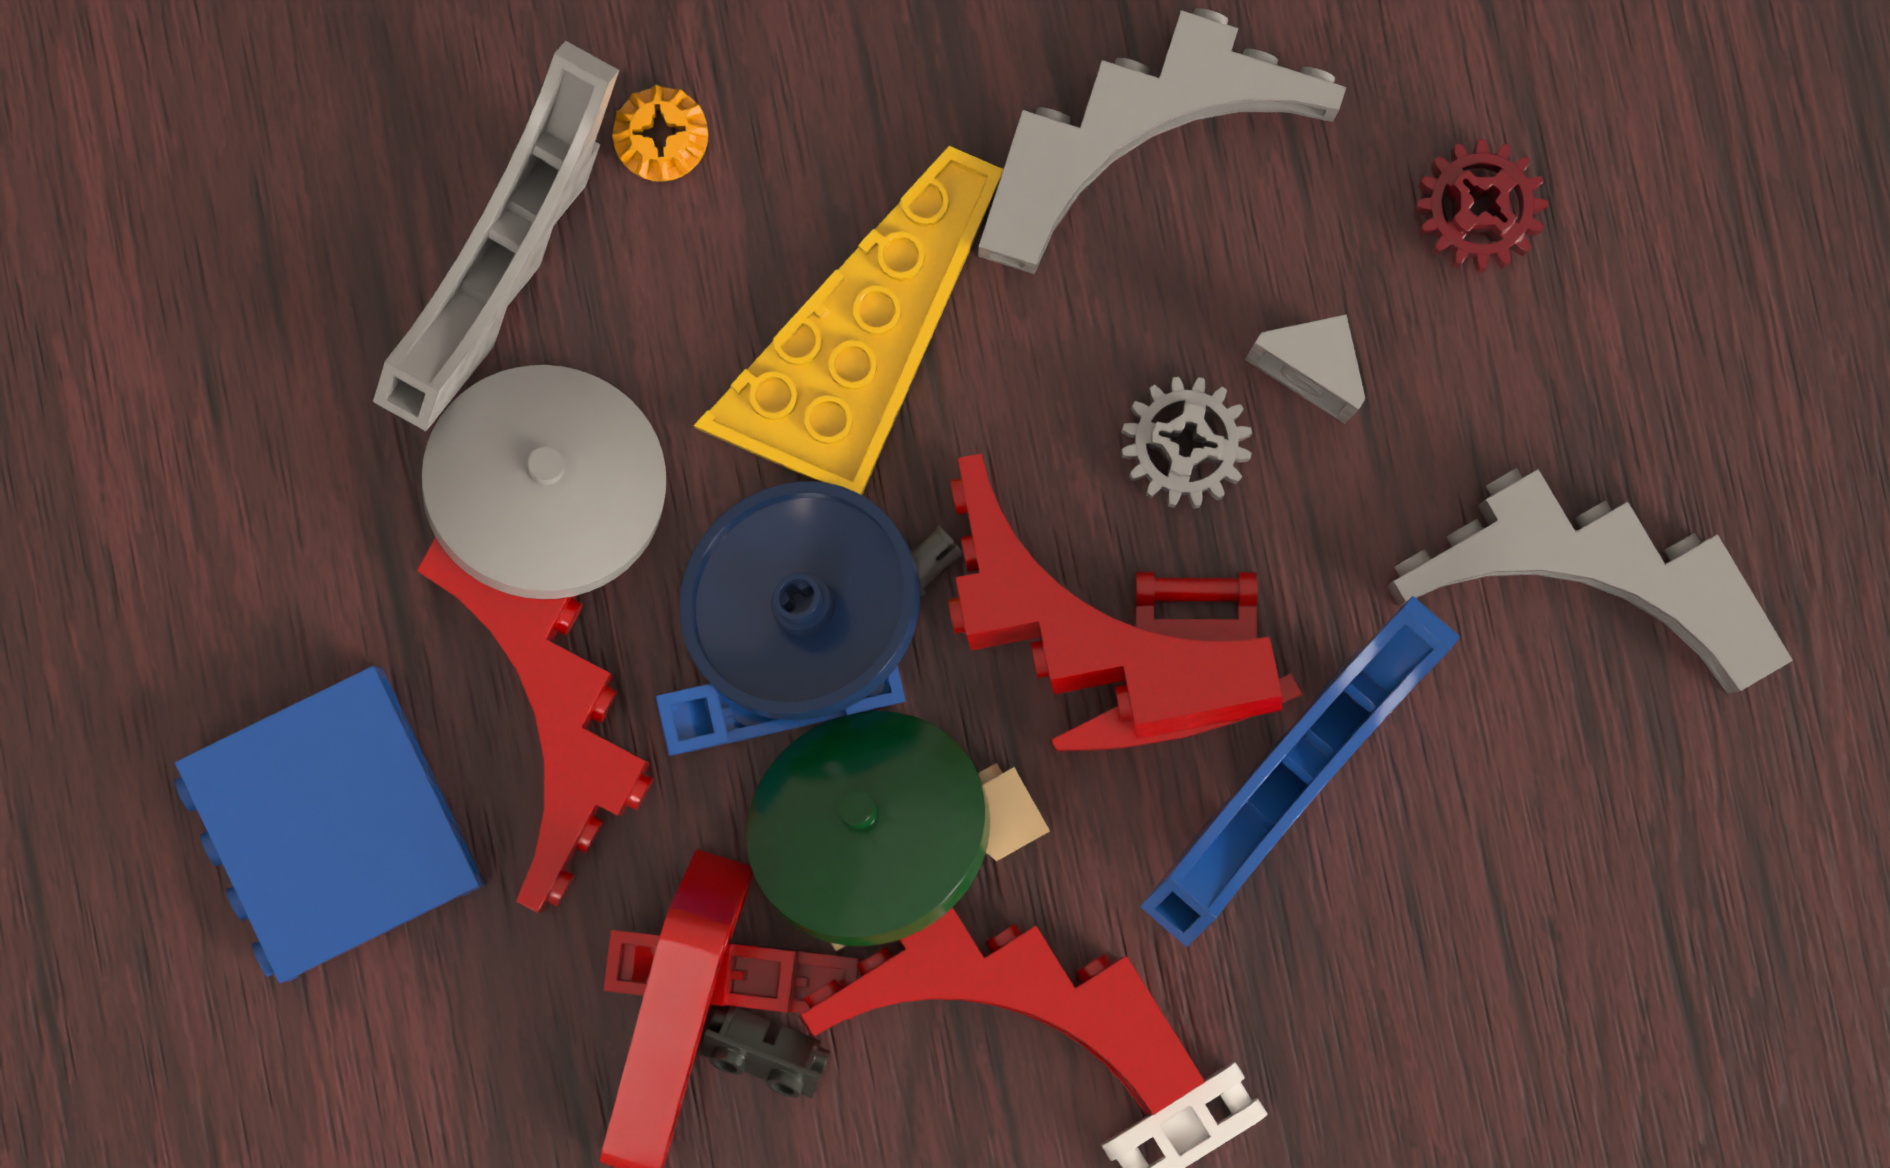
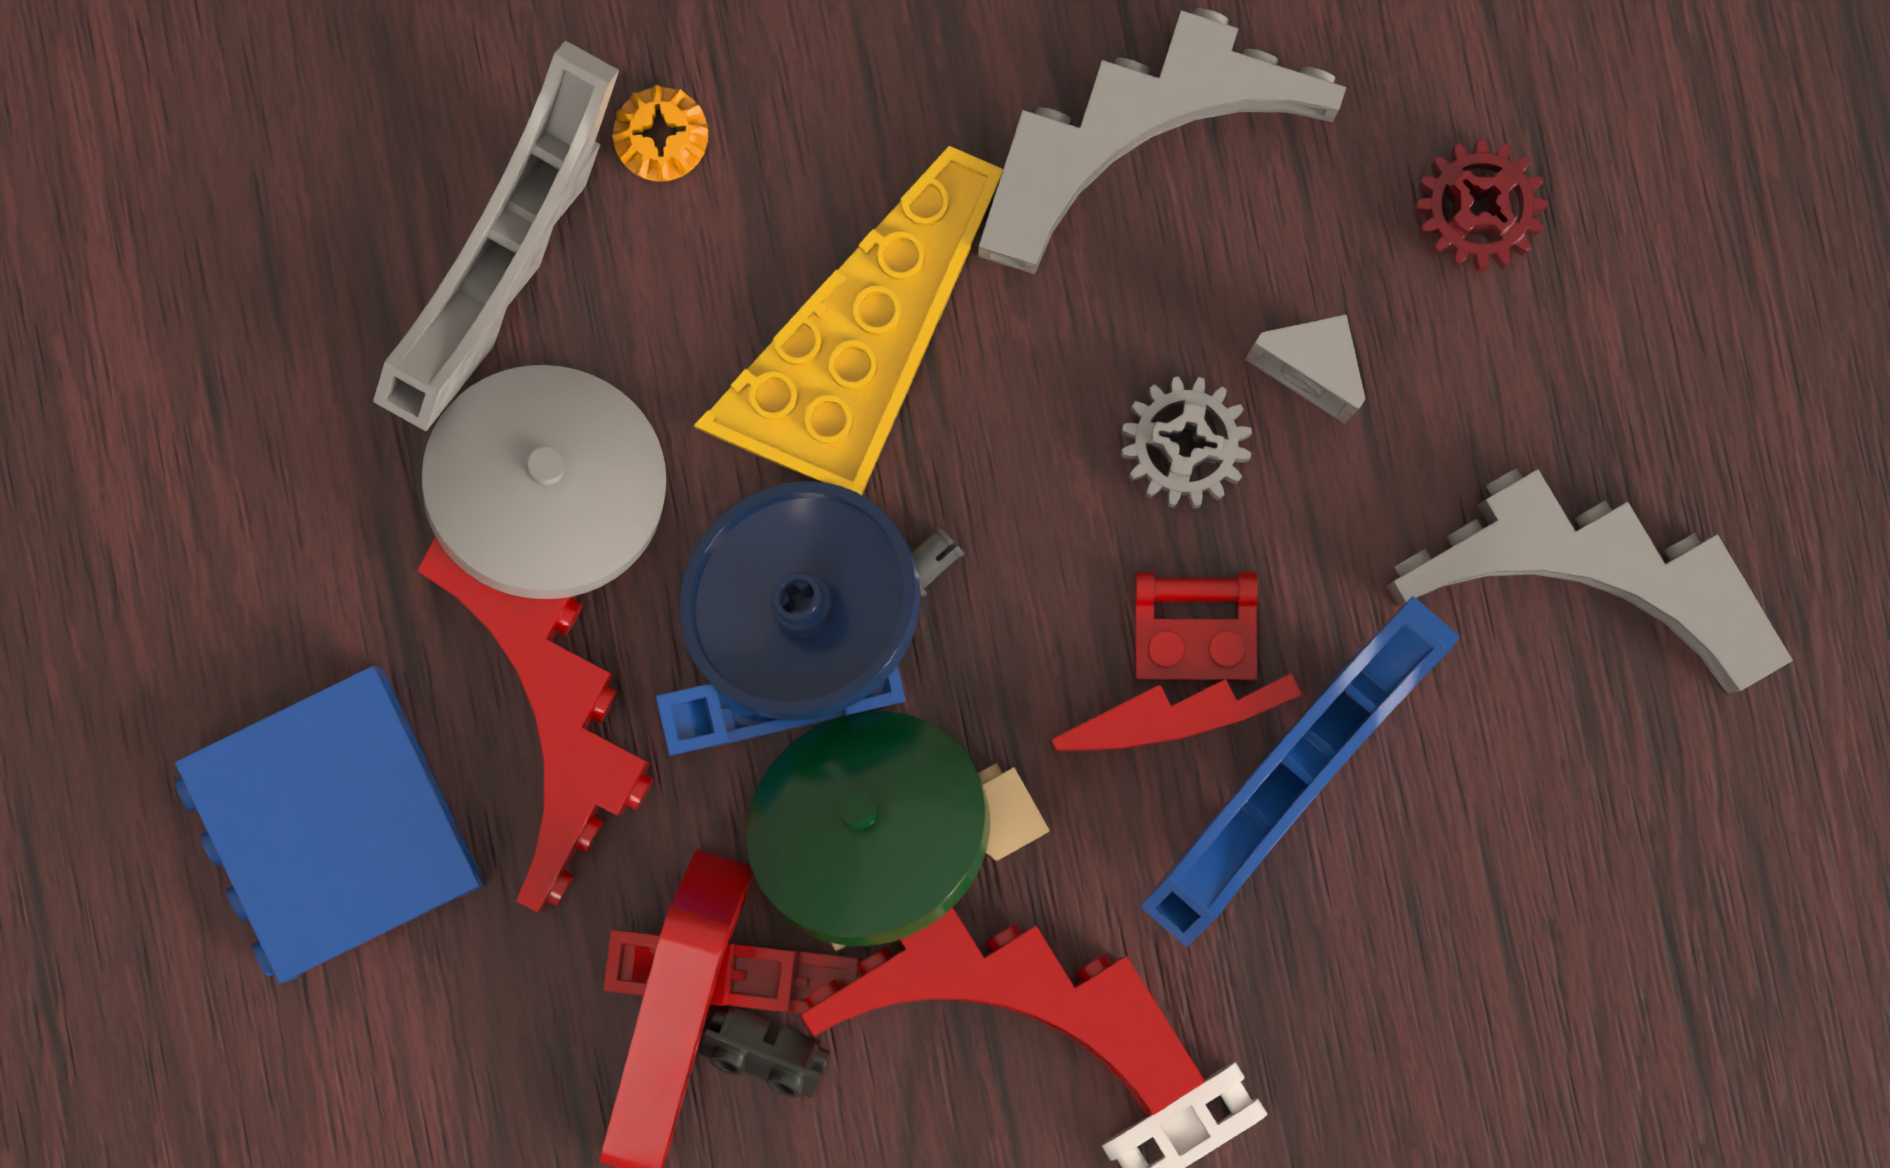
(1168, 679): red arch -> none

